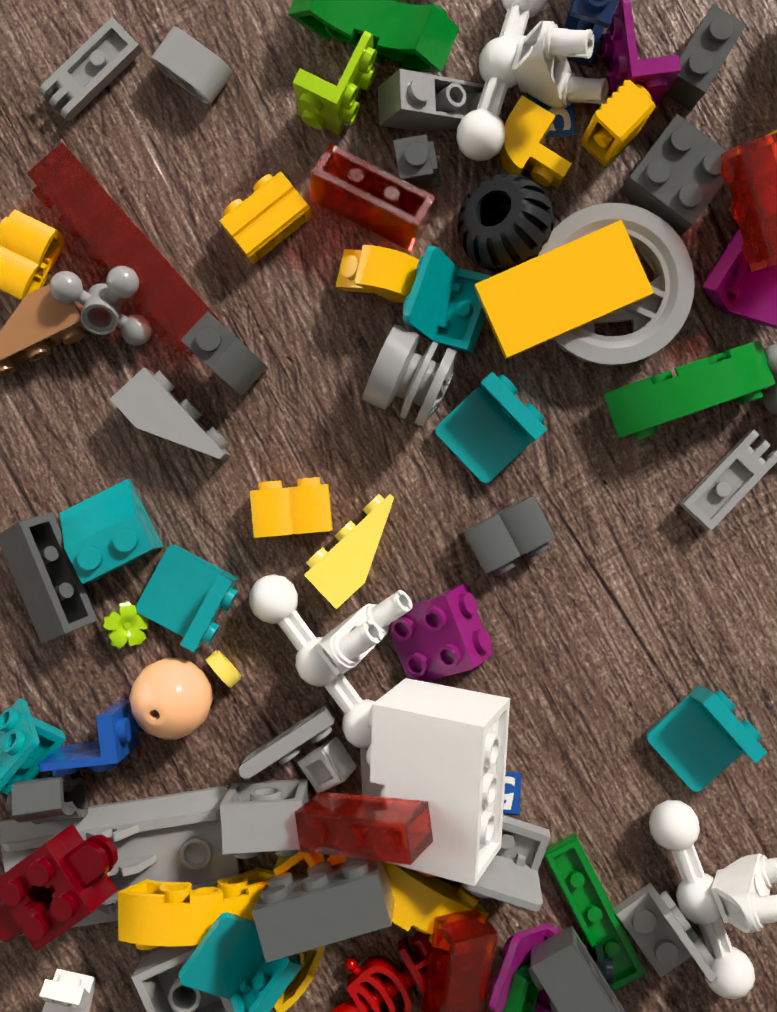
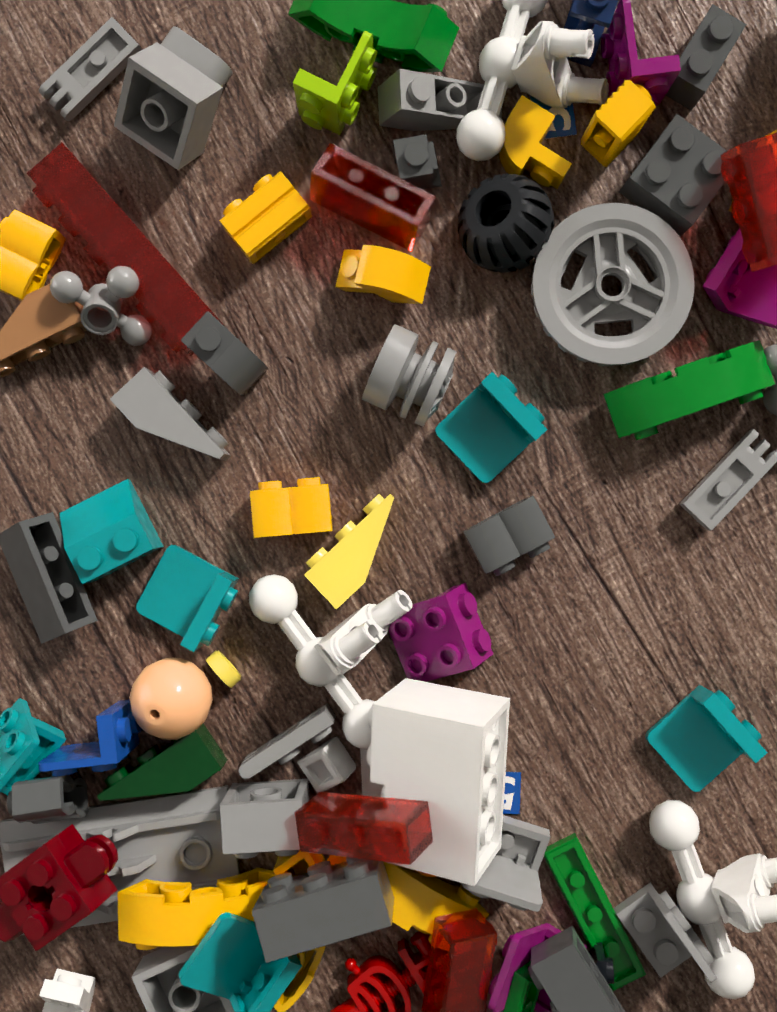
(125, 625): lime plant -> none
(167, 105): none -> light grey brick
(169, 770): none -> dark green slope
(445, 302): teal bracket -> none
(563, 289): yellow tile -> none

